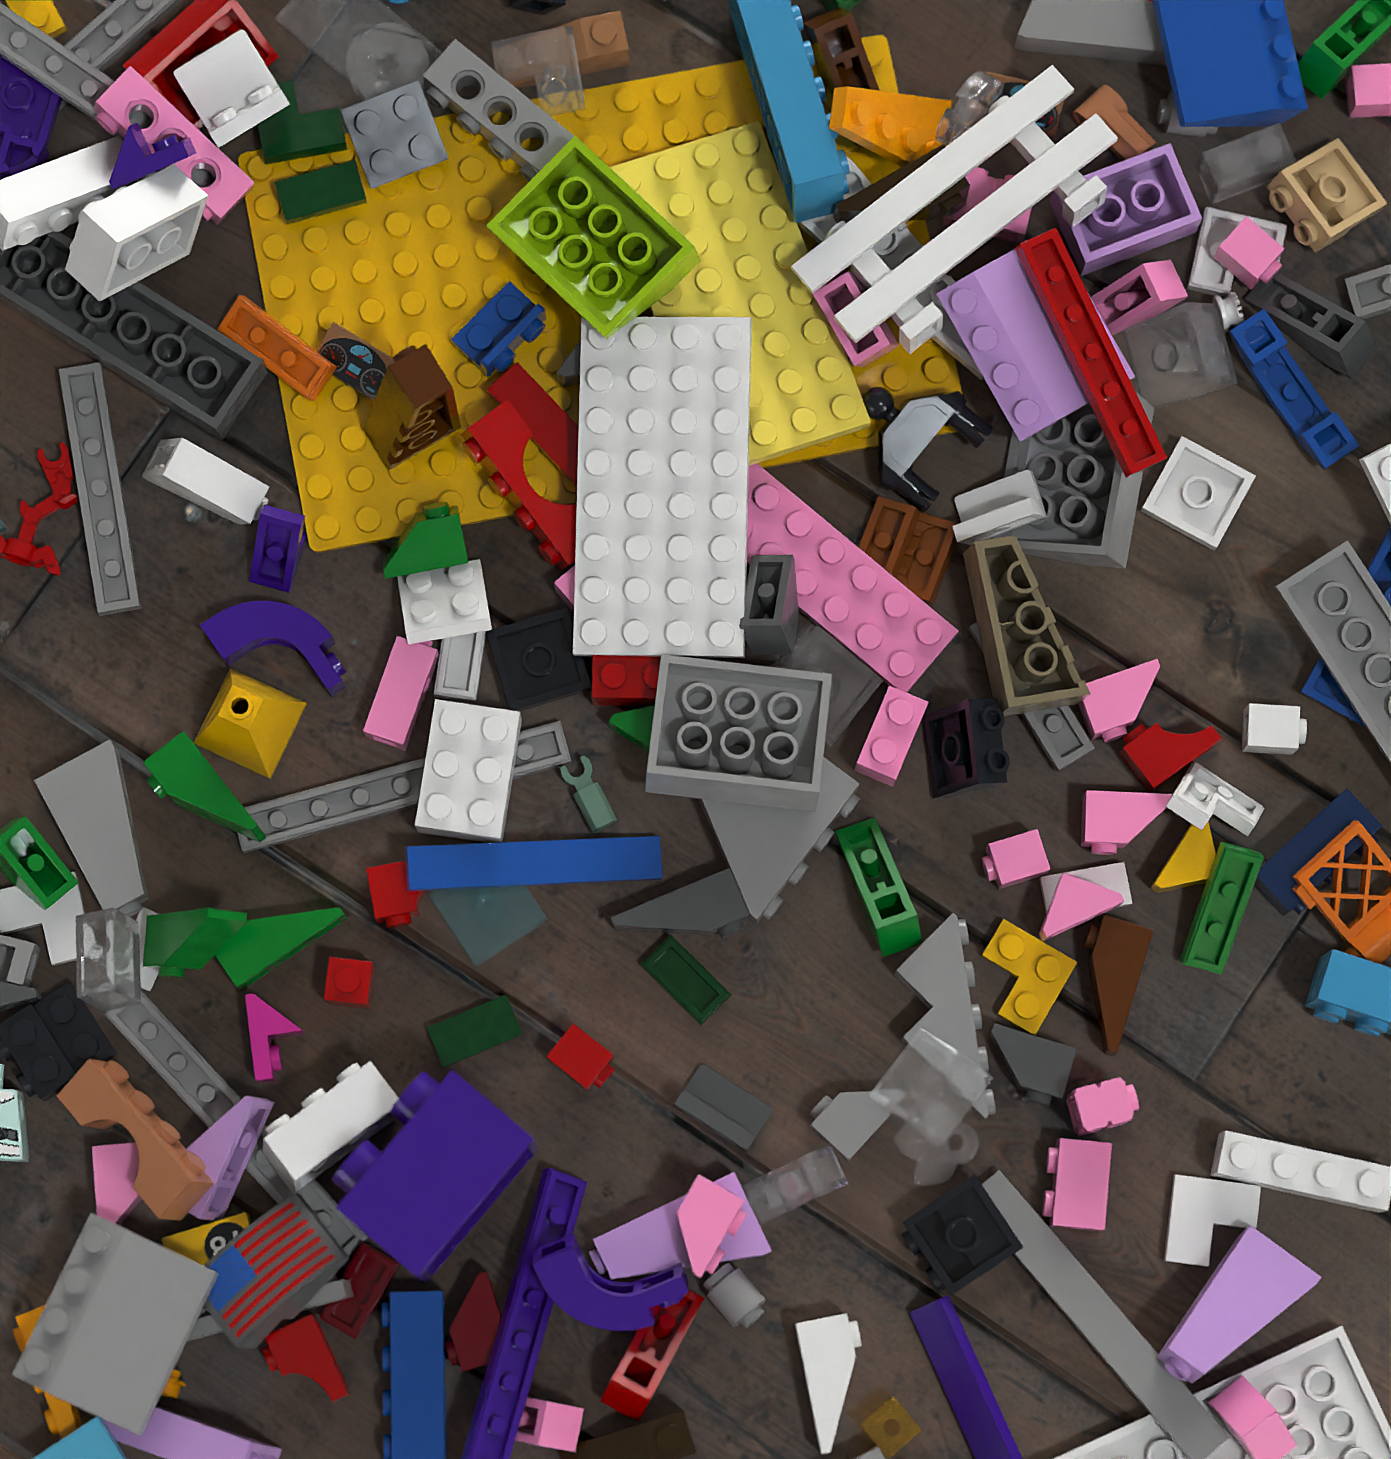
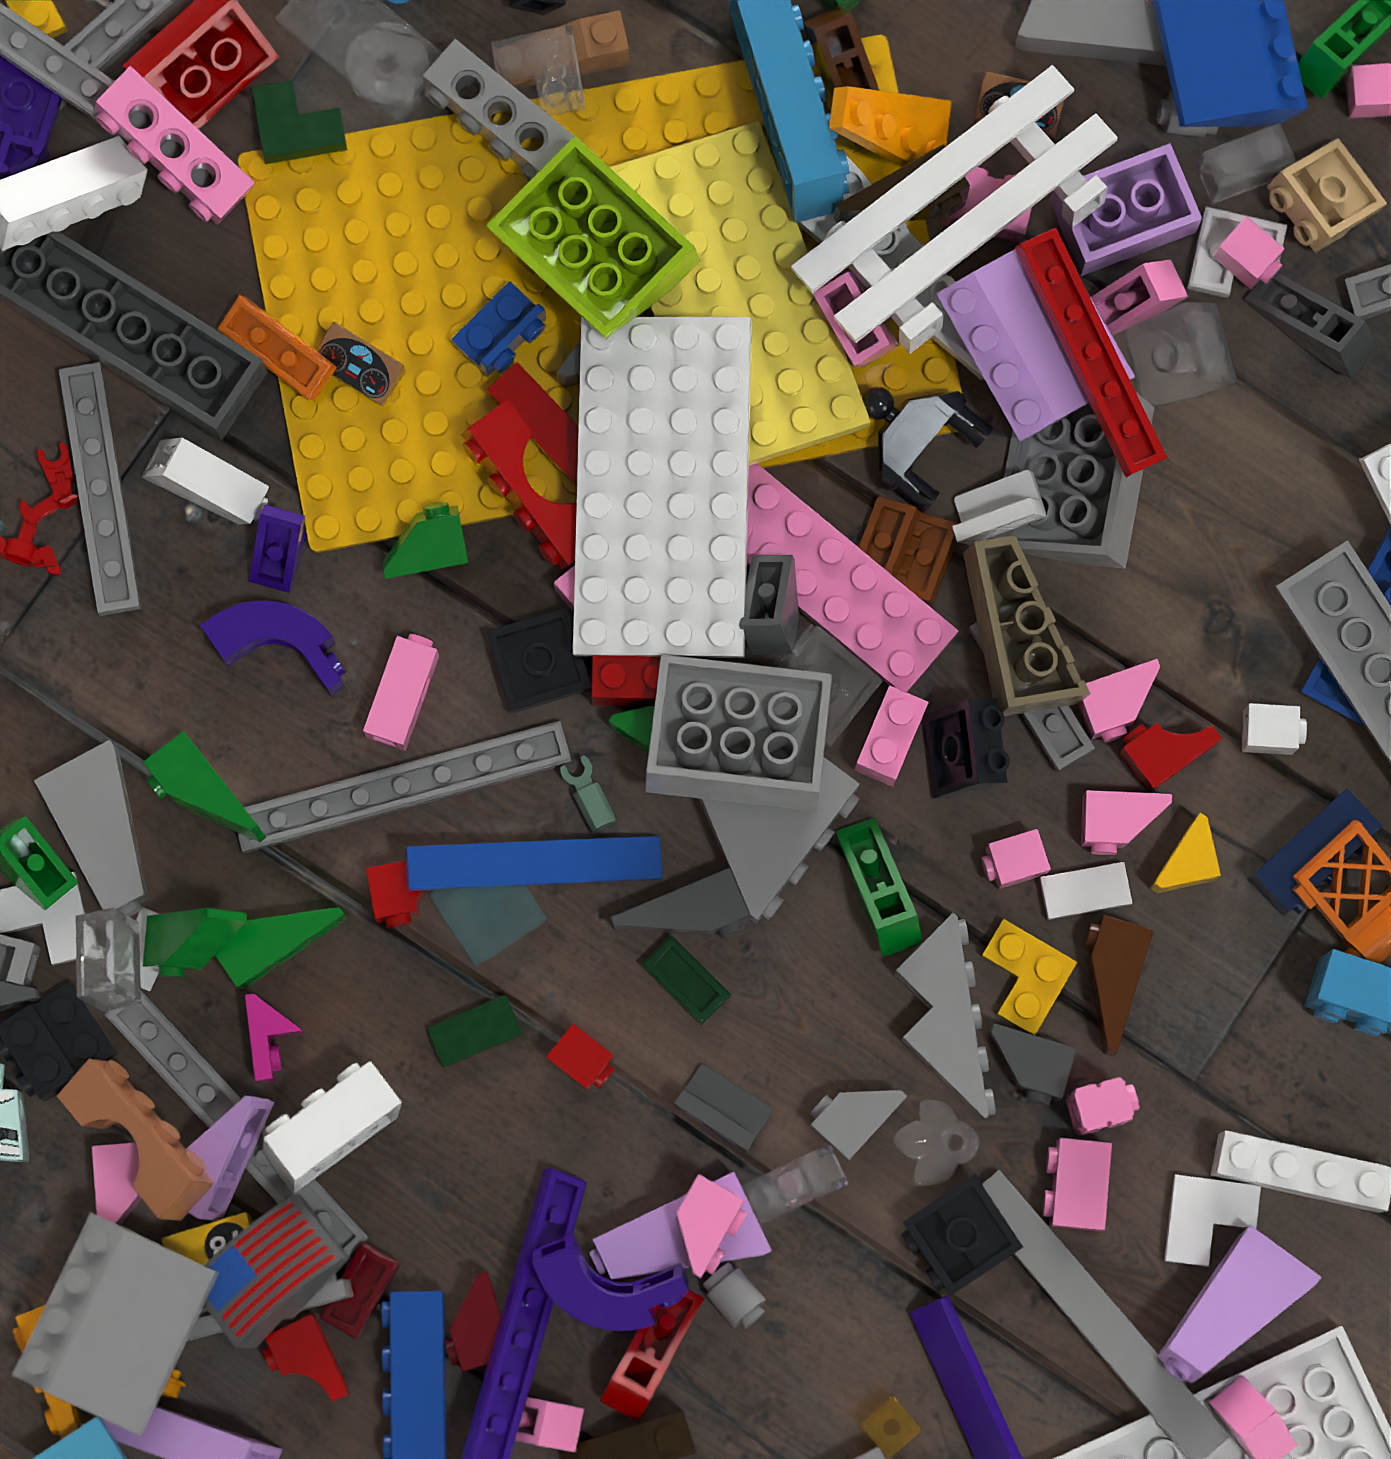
(135, 232): white brick -> none
(137, 160): dark purple slope -> none
(230, 87): white bracket -> none
(250, 723): yellow slope -> none
(320, 192): dark green tile -> none
(349, 983): red brick -> none
(394, 134): plate -> none
(411, 407): reddish brown wedge -> none
(434, 1174): dark purple brick -> none
(444, 602): white plate -> none
(460, 667): white tile -> none
(468, 772): white brick -> none
(827, 1363): white slope -> none
(930, 1088): clear slope -> none
(975, 100): clear plate -> none
(1076, 903): bright pink slope -> none
(1114, 112): nougat piece -> none
(1198, 493): white plate -> none
(1206, 794): white tile -> none
(1221, 908): green tile -> none
(1228, 310): white bush -> none
(1290, 391): blue slope -> none

